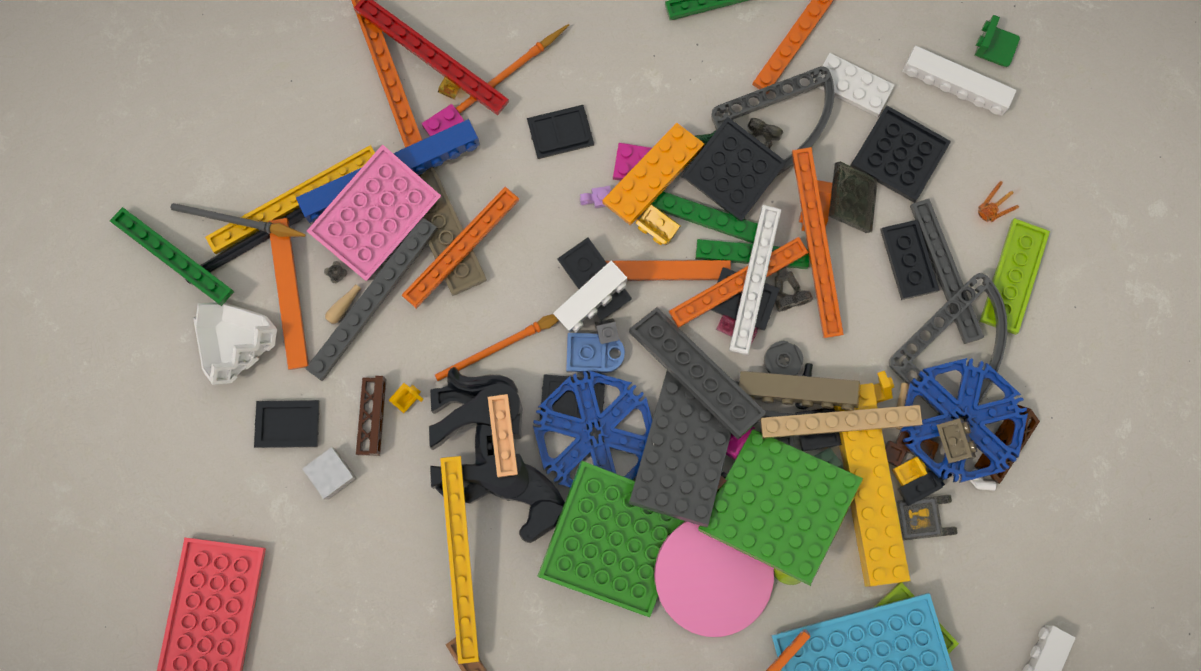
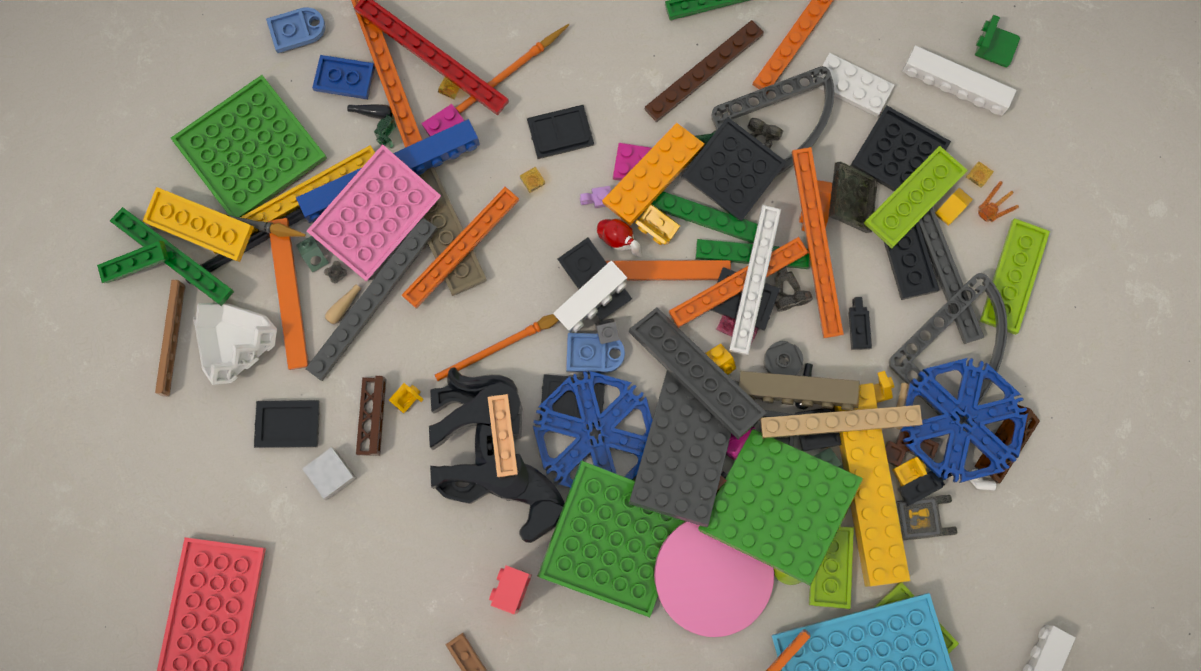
(133, 262): none -> green plate
(170, 338): none -> medium nougat tile
(198, 224): none -> yellow plate
(248, 148): none -> bright green plate
(295, 28): none -> medium blue plate
(309, 248): none -> sand green bracket
(343, 77): none -> blue plate
(371, 110): none -> black piece
(383, 130): none -> clear green bracket
(459, 559): yellow plate -> none
(510, 590): none -> coral brick
(532, 179): none -> clear yellow plate
(618, 235): none -> red hair
(704, 71): none -> reddish brown plate
(722, 358): none -> yellow bracket
(834, 578): none -> lime plate
(859, 325): none -> black hinge
(915, 197): none -> lime plate
(953, 206): none -> yellow slope
(956, 440): dark tan bracket -> none
(979, 174): none -> clear yellow plate

